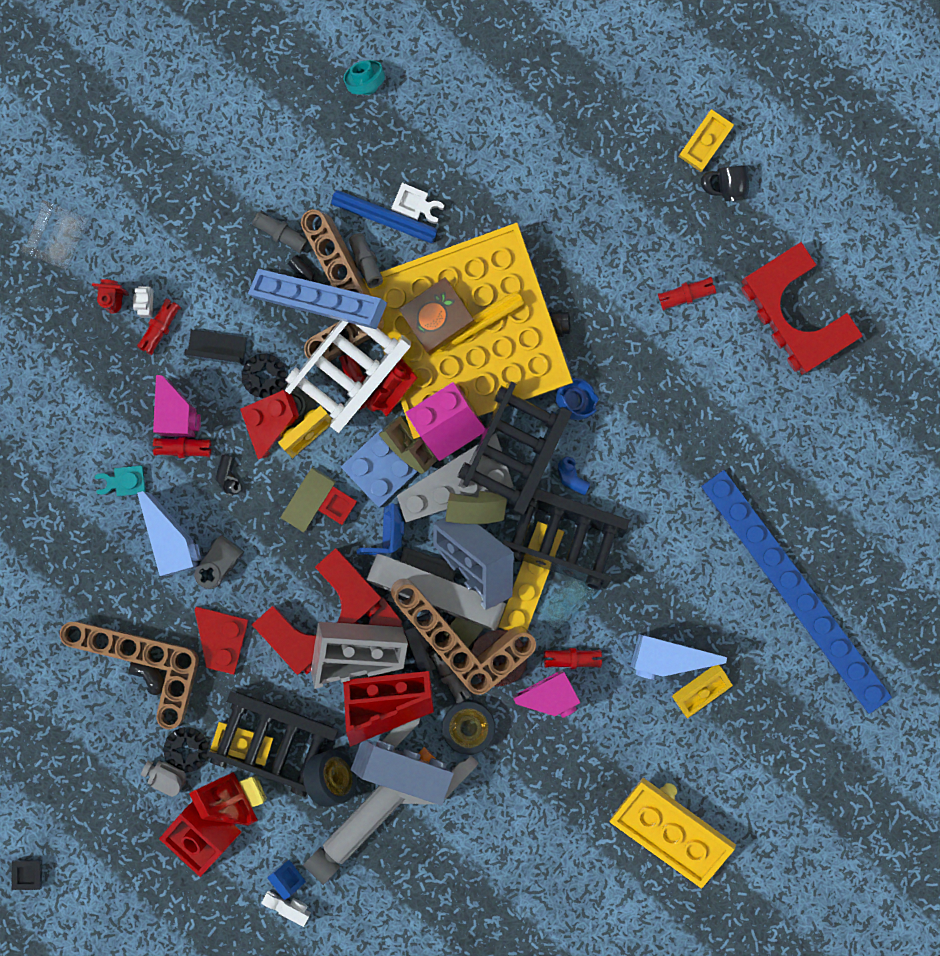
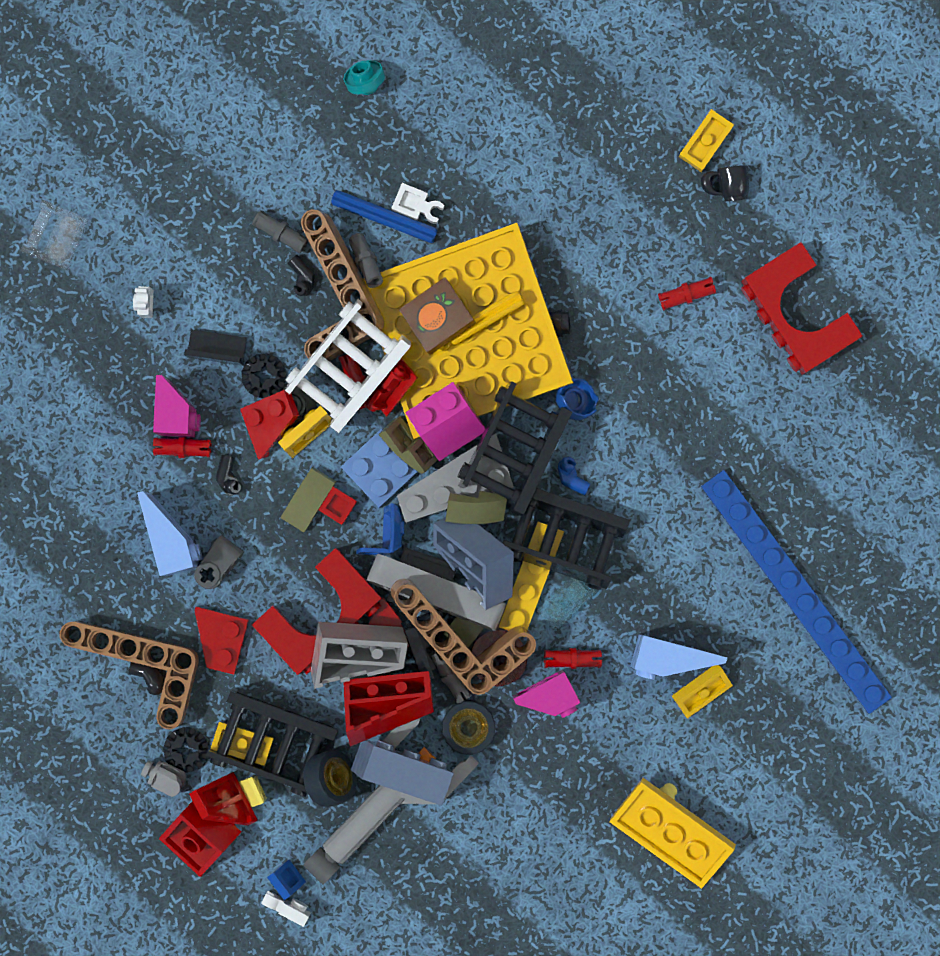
(26, 875): black plate -> none
(110, 295): red hinge -> none
(126, 481): teal plate -> none
(158, 326): red pin -> none
(318, 298): medium blue plate -> none

